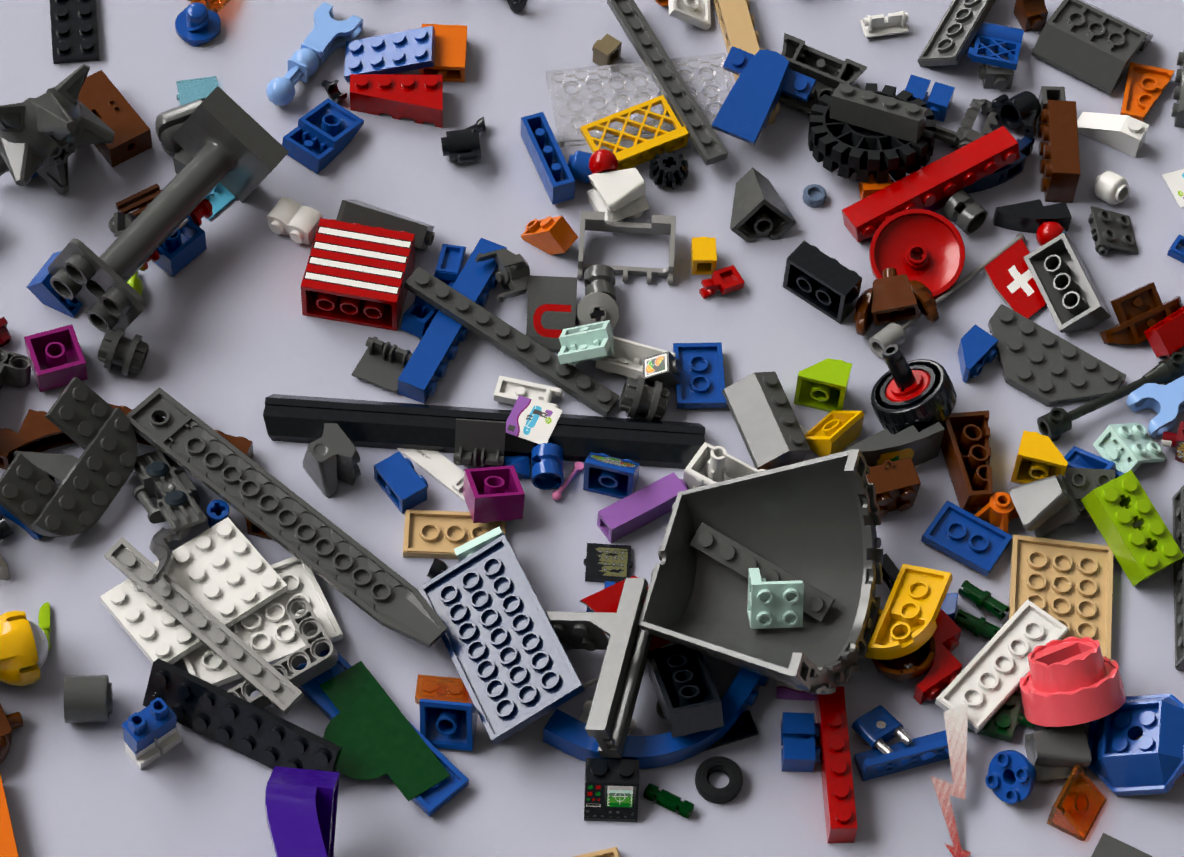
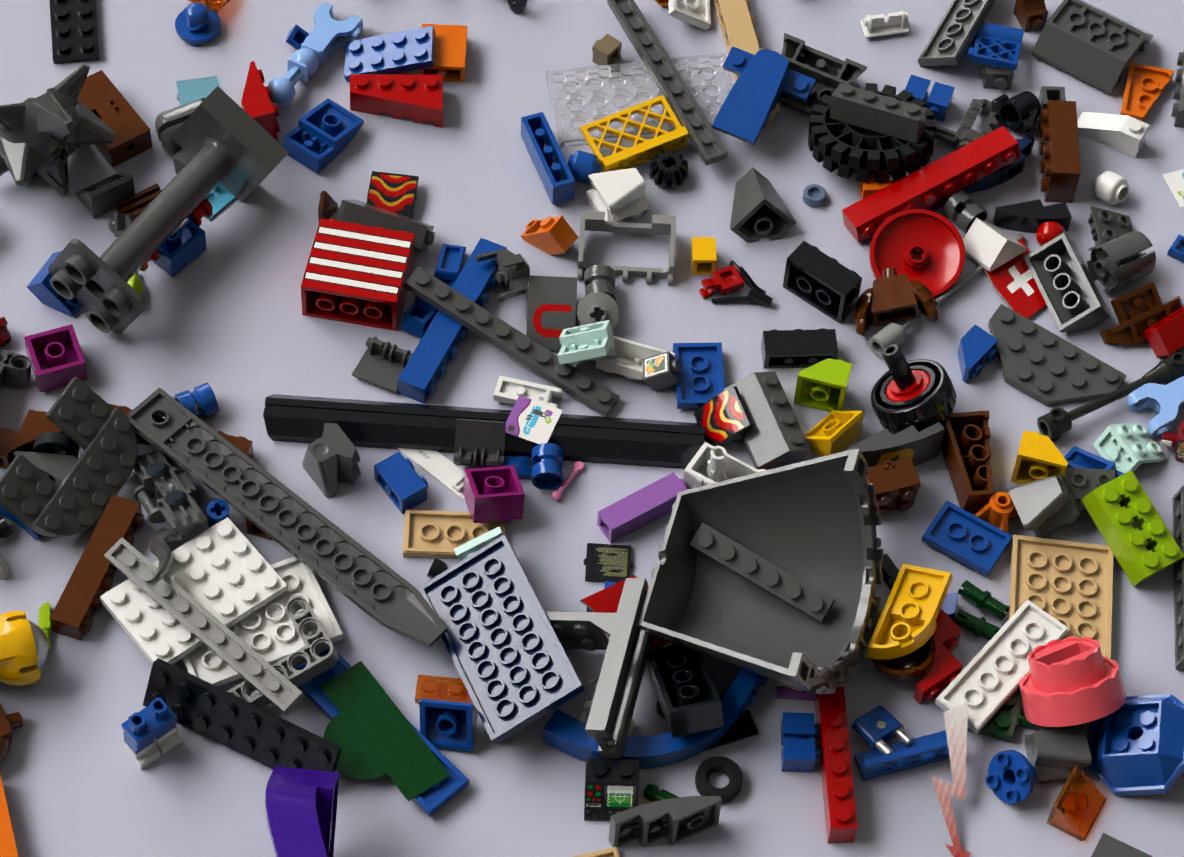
(55, 440): none -> black tyre
(87, 698): dark grey piece -> none
(93, 572): none -> reddish brown brick
(104, 195): none -> dark grey slope
(123, 352): dark grey piece -> none
(200, 401): none -> blue wheel
(257, 101): none -> red slope
(294, 220): white brick -> none
(296, 37): none -> blue slope
(327, 206): none -> reddish brown slope
(333, 91): black piece -> none
(393, 192): none -> slope
(464, 144): black piece -> none
(603, 161): red piece -> none
(610, 475): blue slope -> none
(644, 399): dark grey piece -> none
(665, 818): none -> dark grey slope
(724, 418): none -> slope
(756, 293): none -> black plant
(774, 602): light aqua bracket -> none
(797, 347): none -> black brick
(990, 245): none -> white slope
(1104, 260): none -> dark grey cylinder

